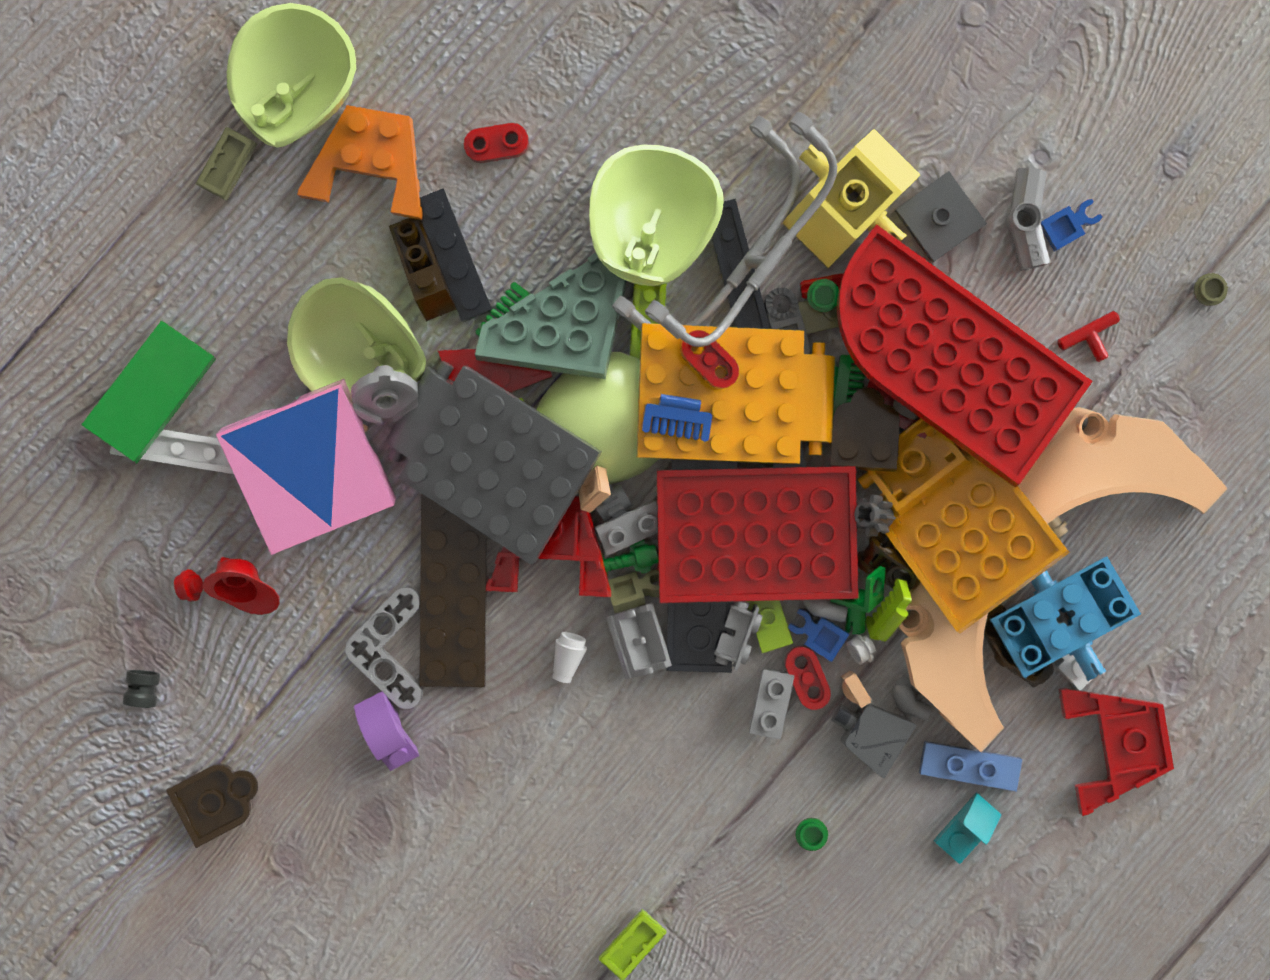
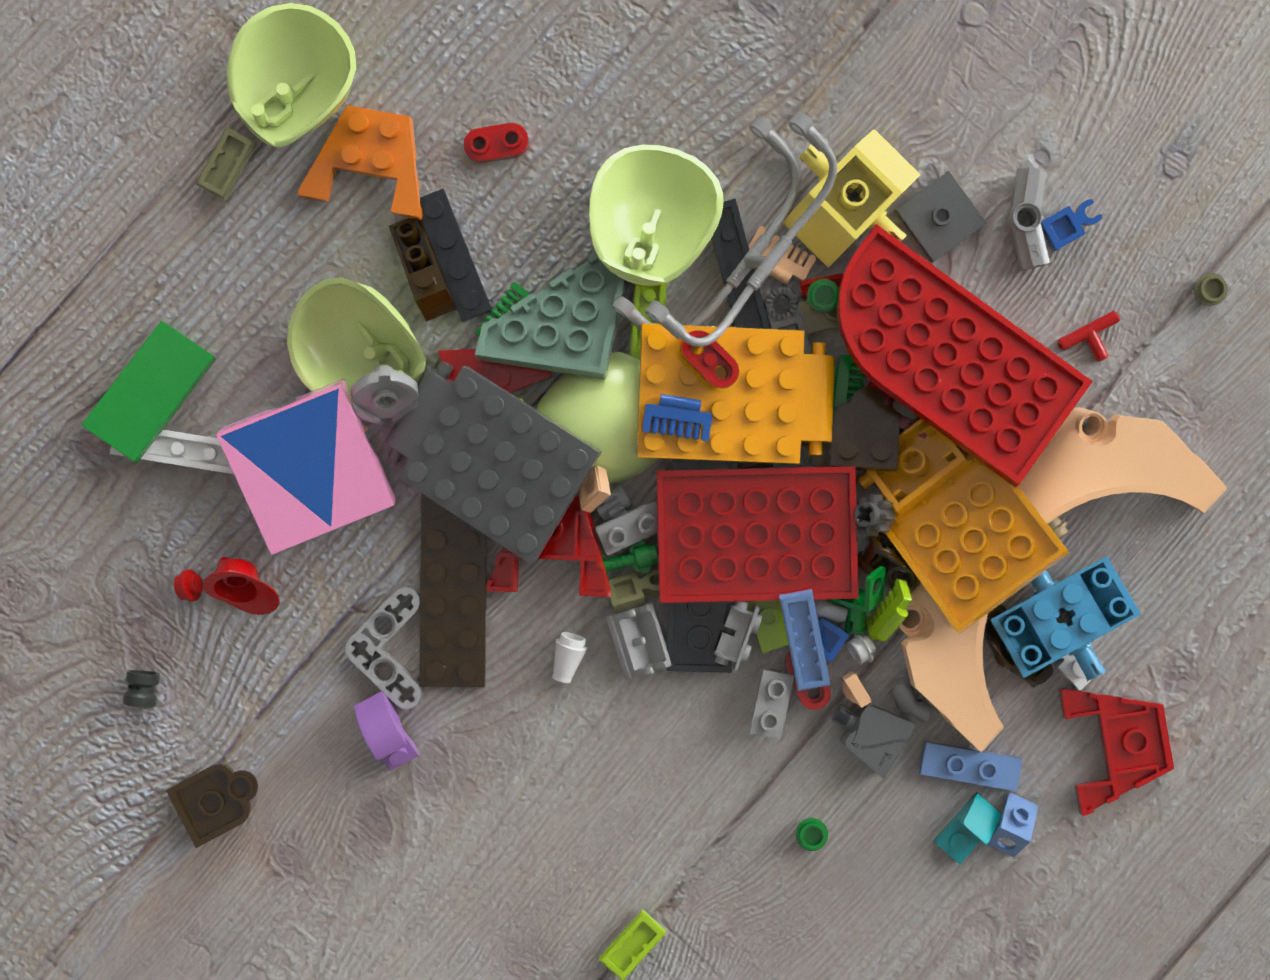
(787, 267): none -> light nougat piece
(804, 639): none -> medium blue plate
(1015, 824): none -> medium blue bracket

